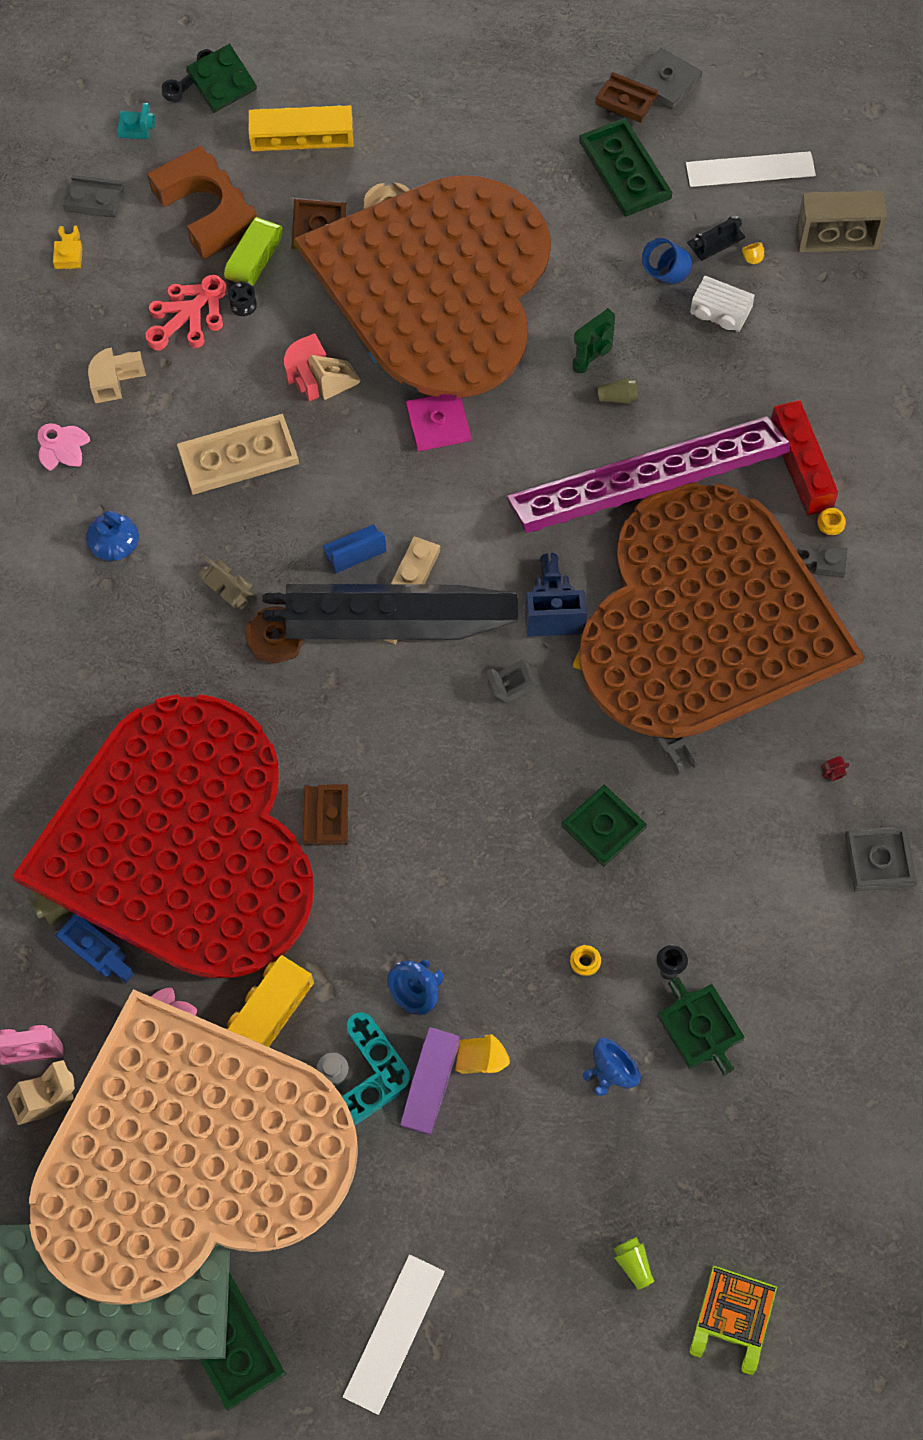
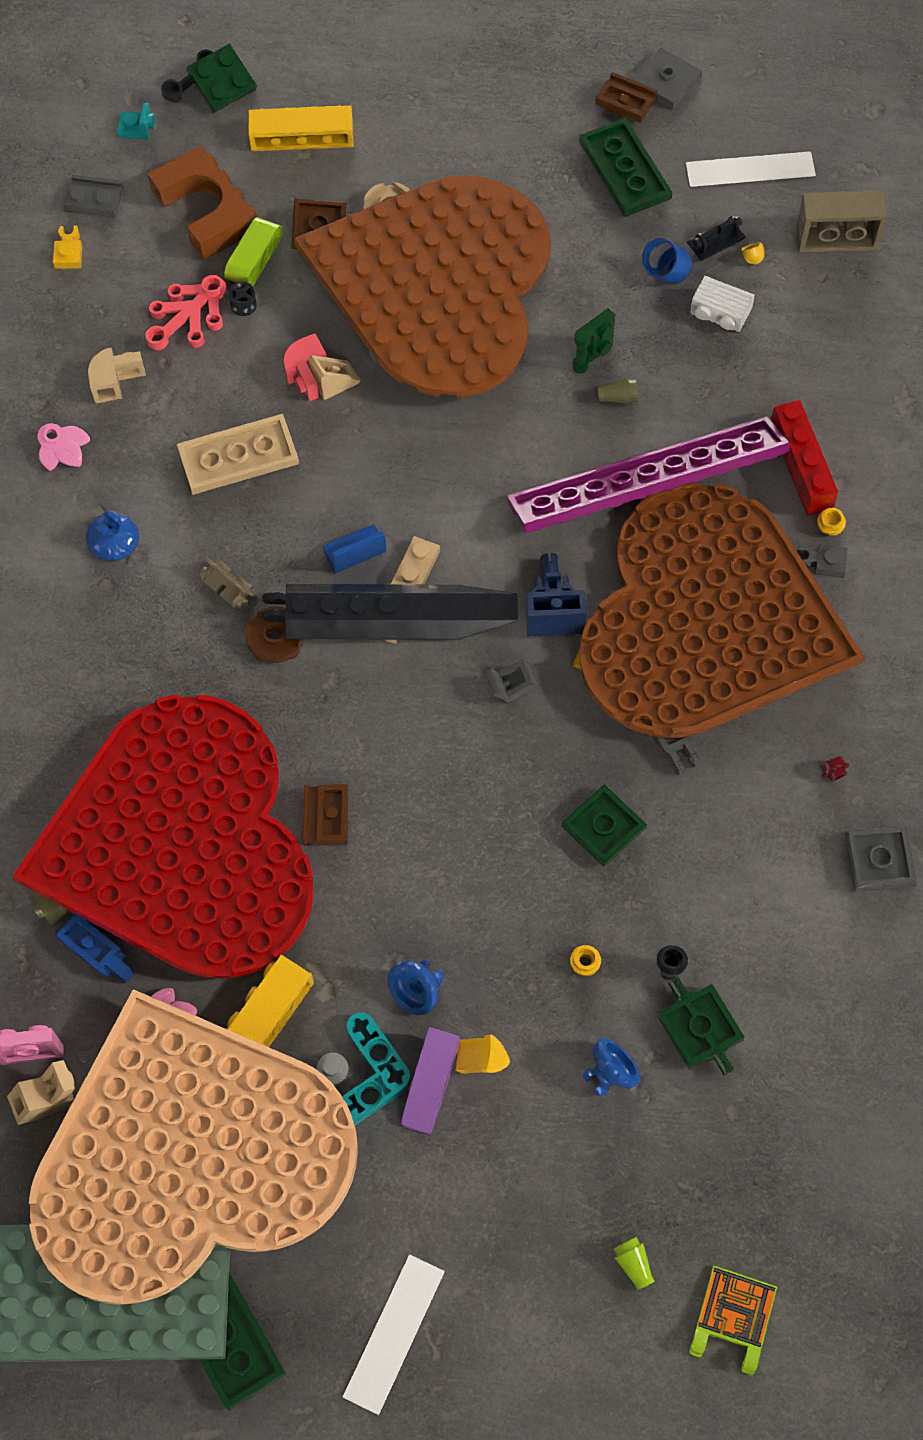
(438, 421): dark pink plate -> none

